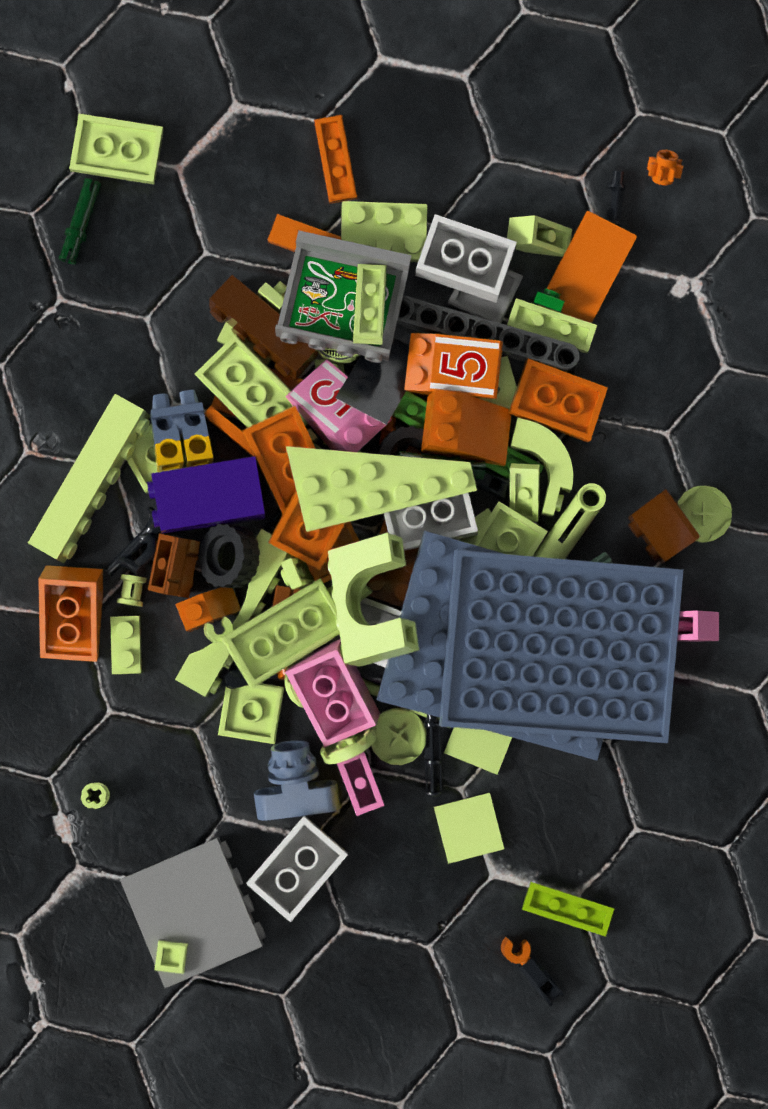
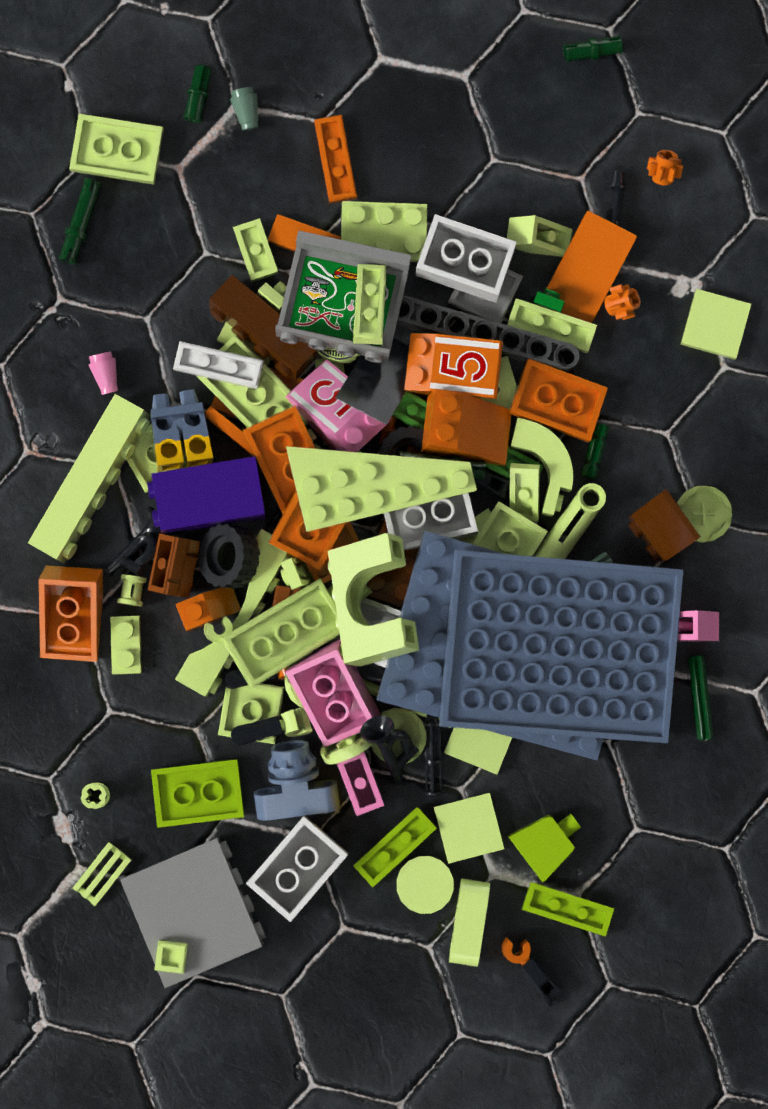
(86, 893): none -> yellowish green tile
(104, 371): none -> bright pink cone
(197, 94): none -> dark green axle
(197, 793): none -> lime plate
(218, 365): none -> white tile
(246, 107): none -> sand green cone
(255, 250): none -> yellowish green plate
(292, 722): none -> piece
(381, 731): none -> black piece
(394, 847): none -> lime plate
(425, 884): none -> yellowish green tile
(469, 922): none -> yellowish green beam
(545, 843): none -> lime torso
(593, 48): none -> dark green pin
(595, 451): none -> dark green axle
(622, 302): none -> orange gear
(700, 697): none -> dark green axle
(715, 324): none -> yellowish green tile

